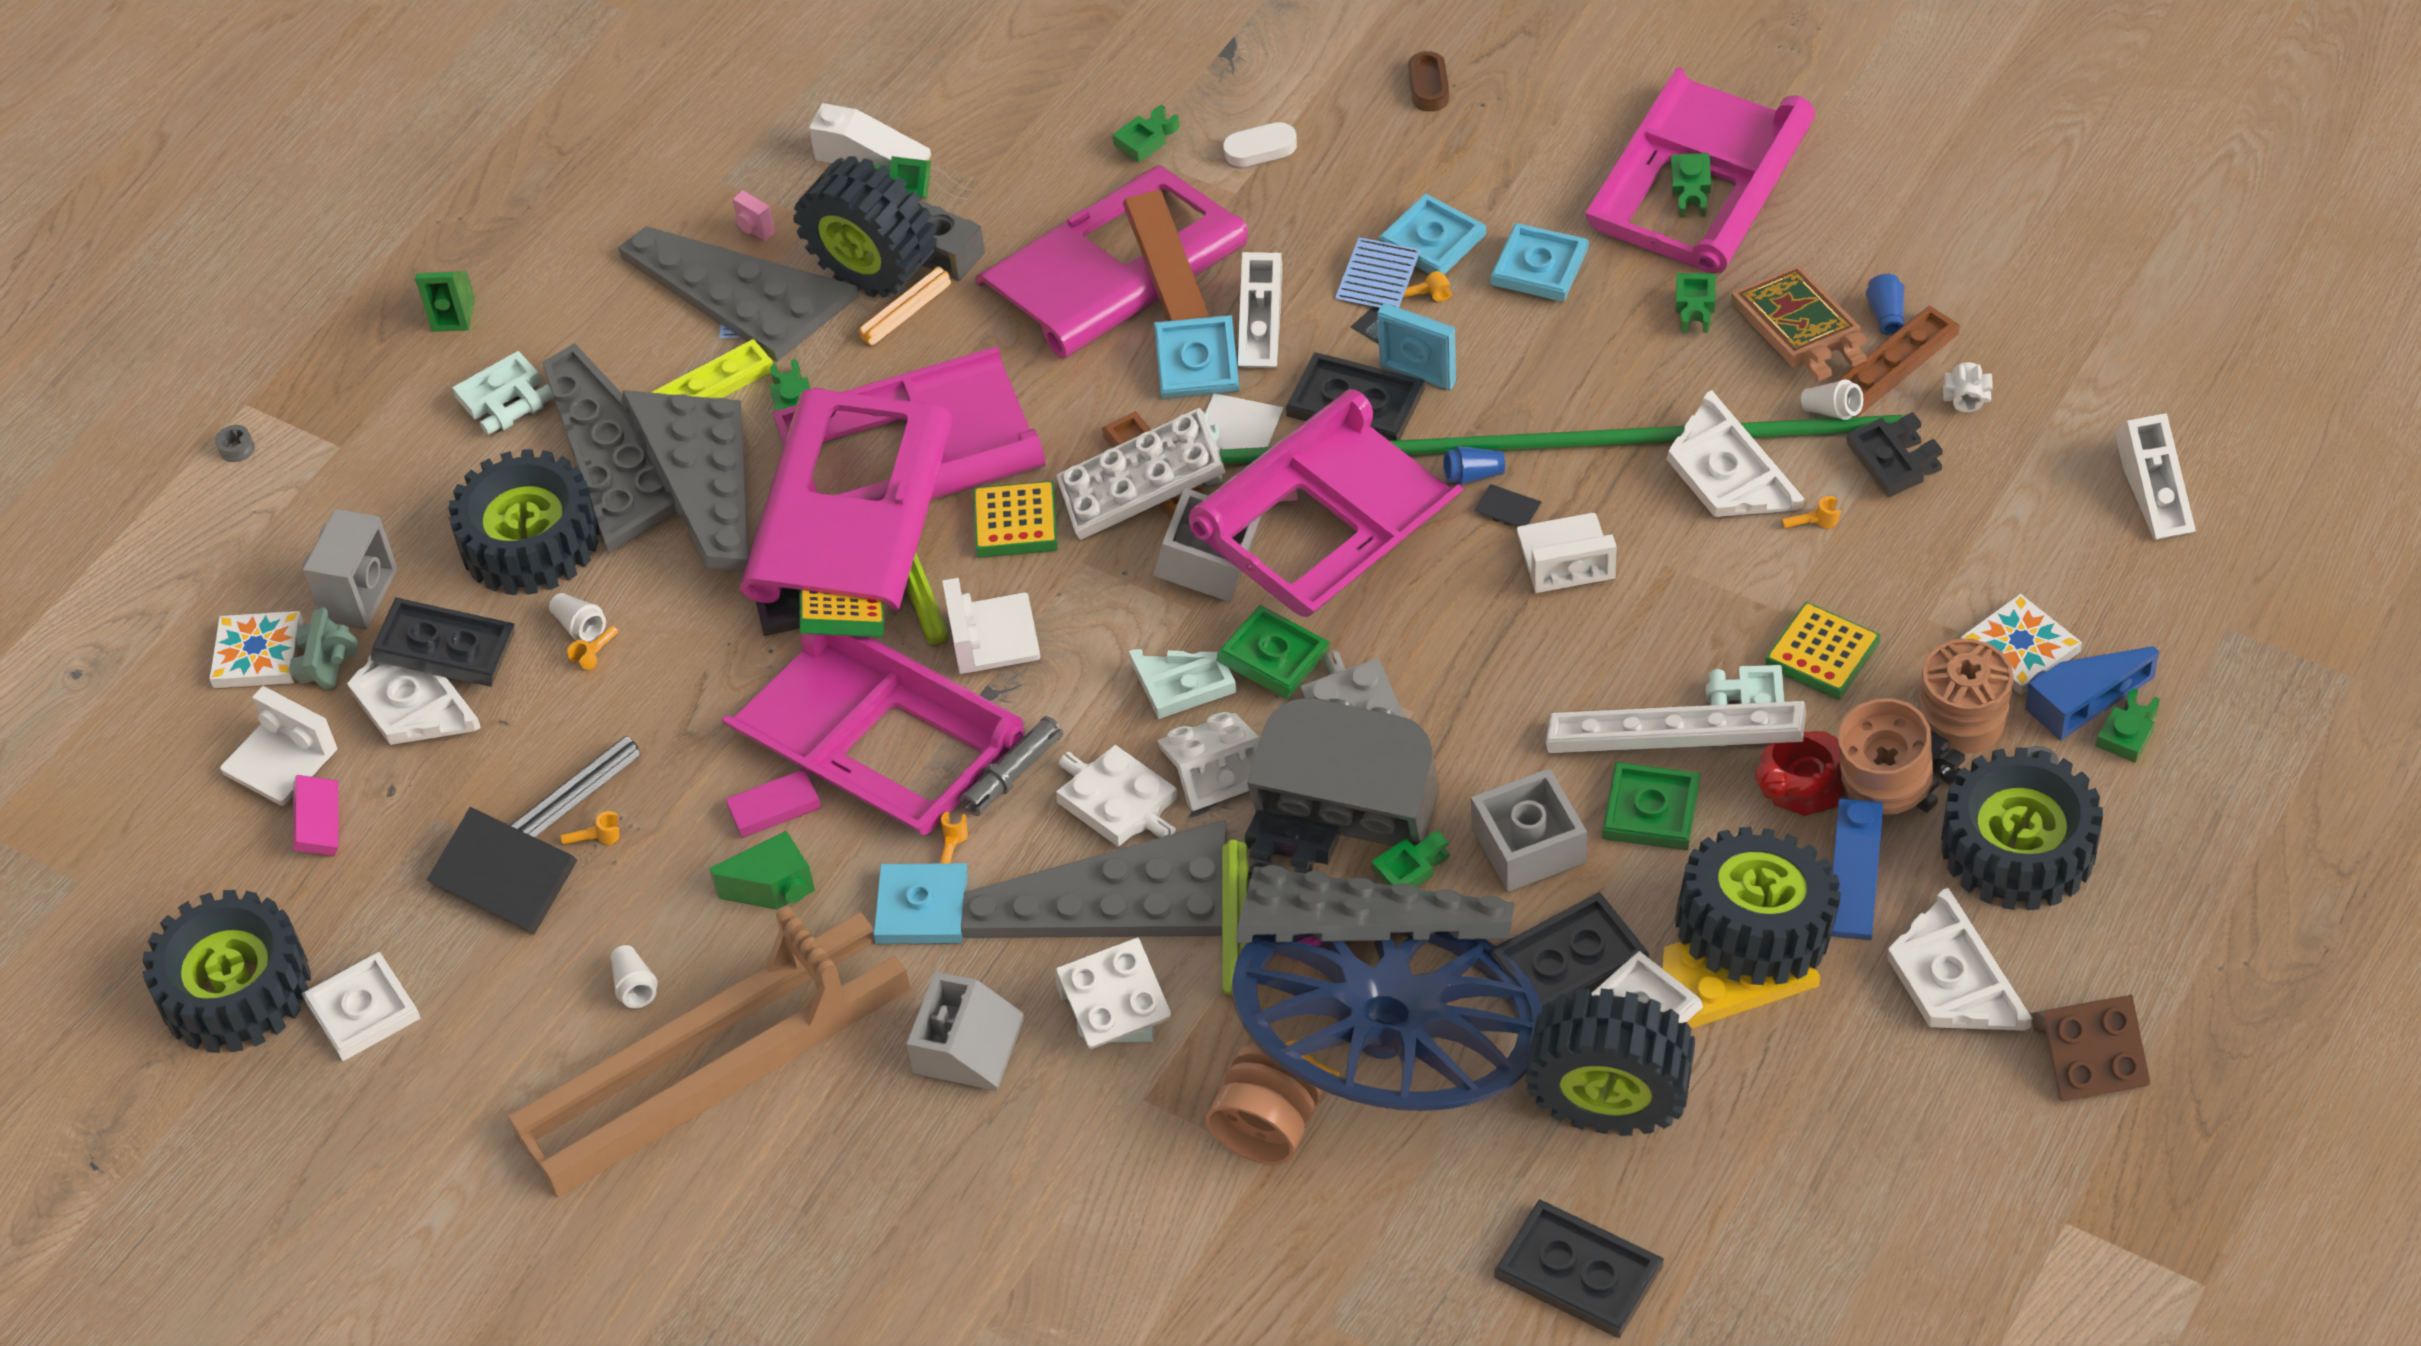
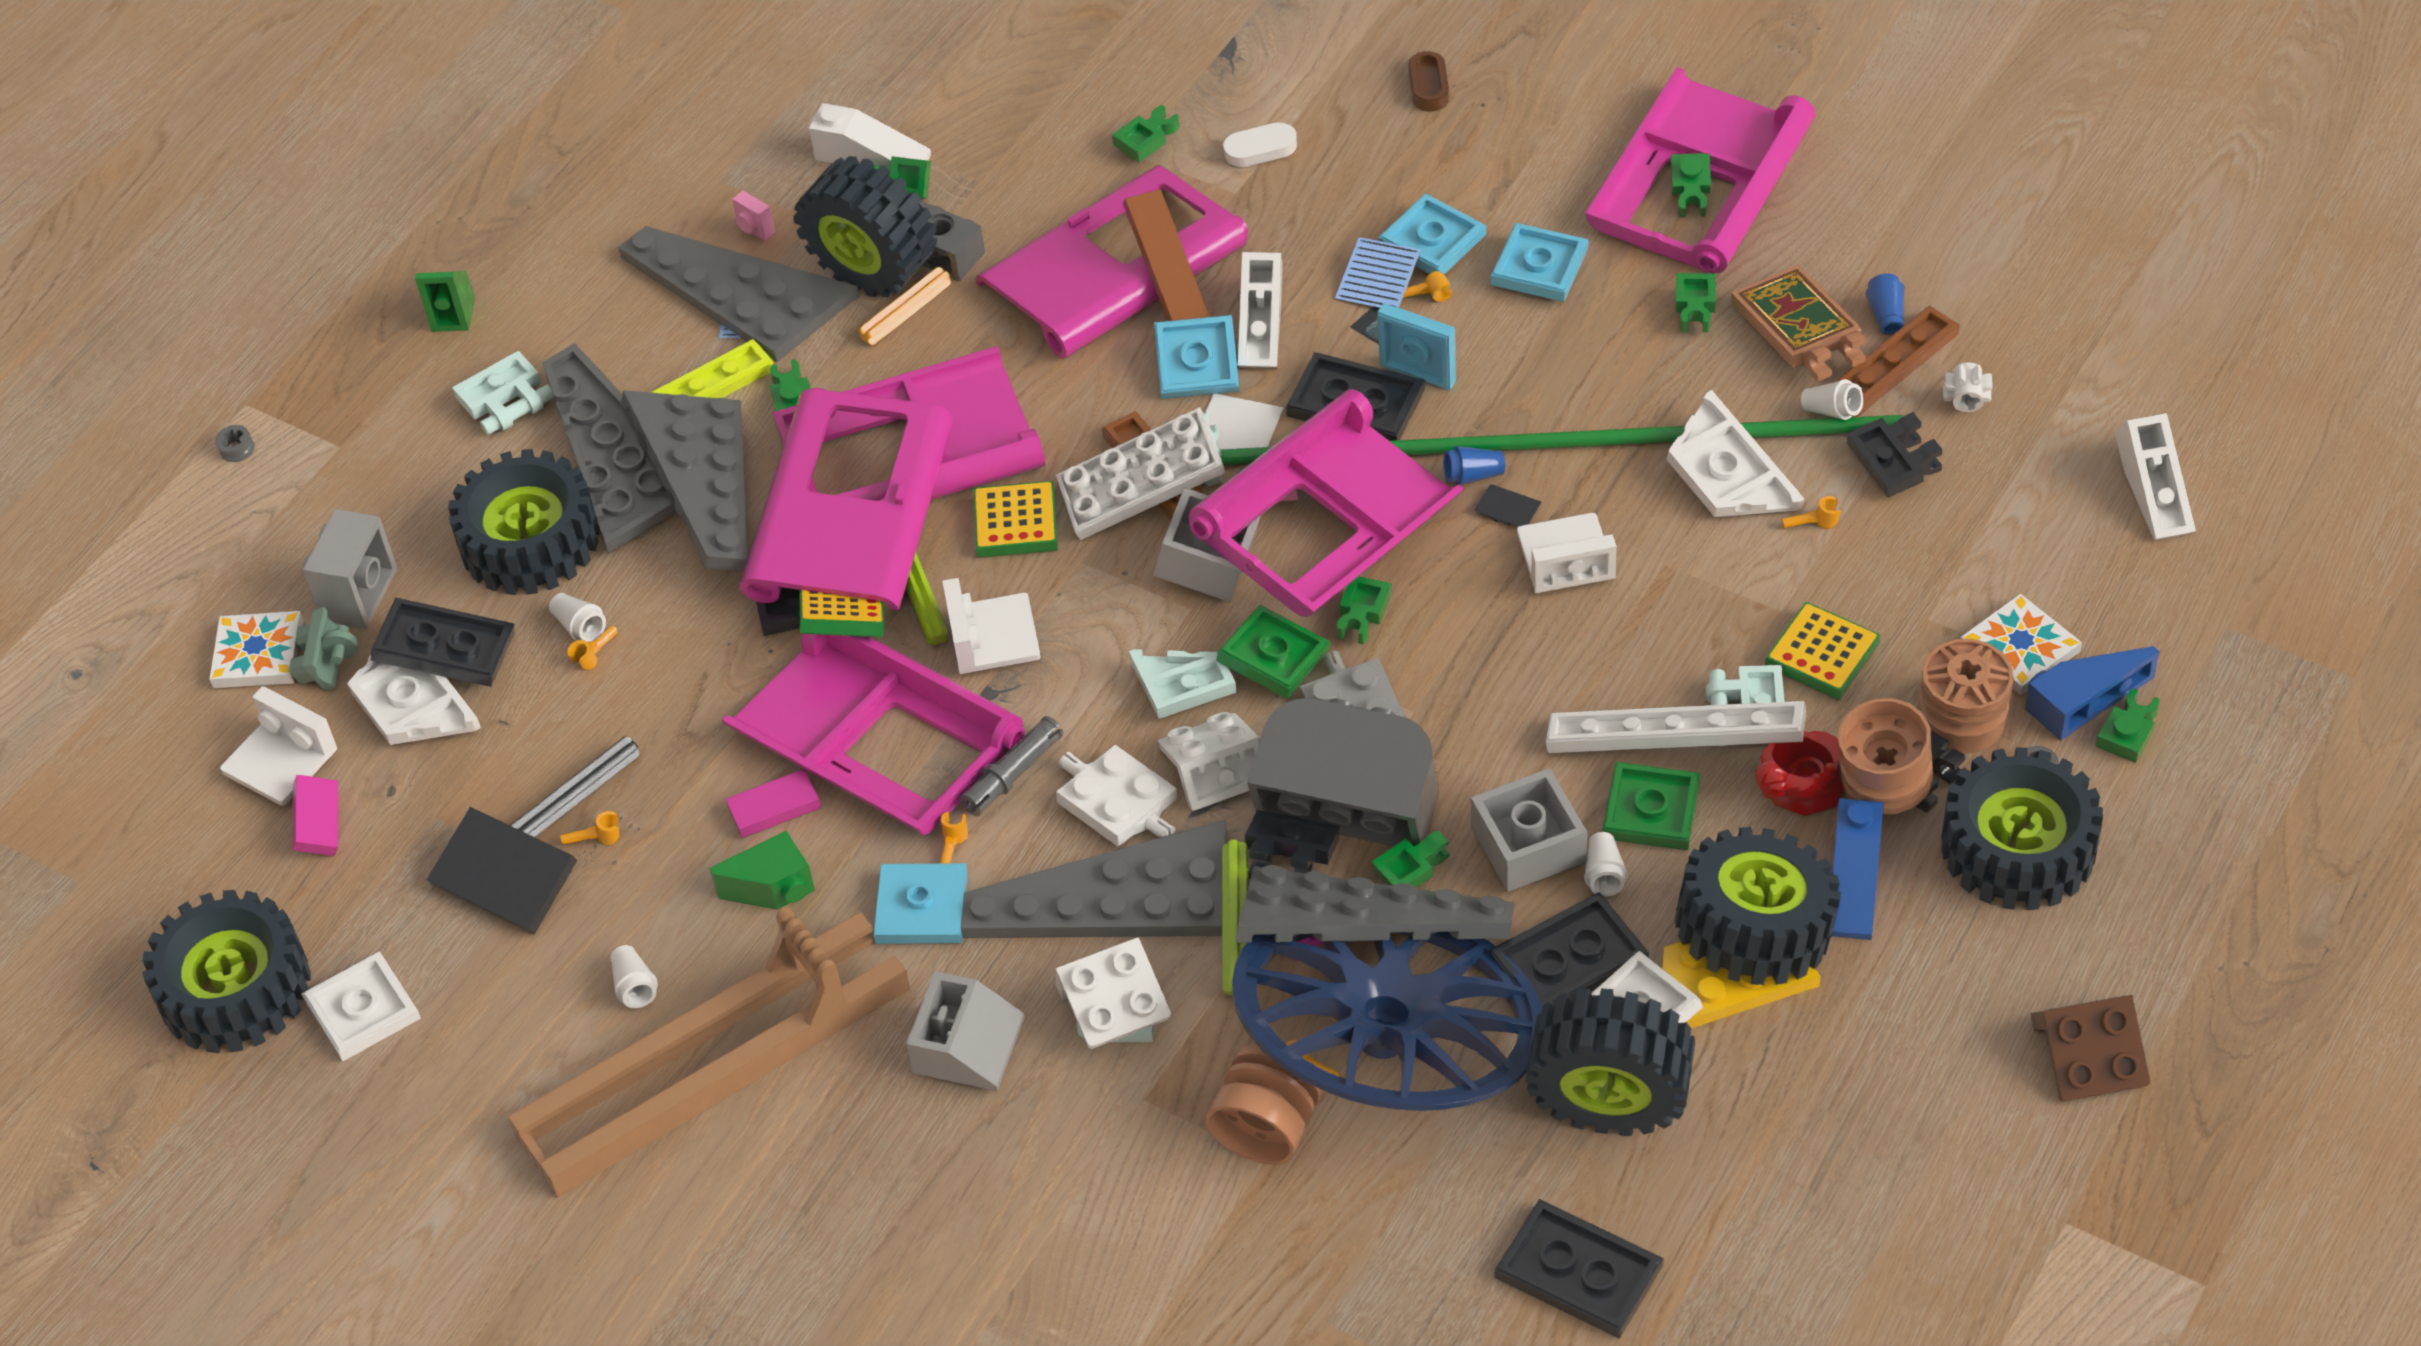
(1363, 603): none -> green plate
(1604, 865): none -> white cone
(1954, 972): white wing -> none

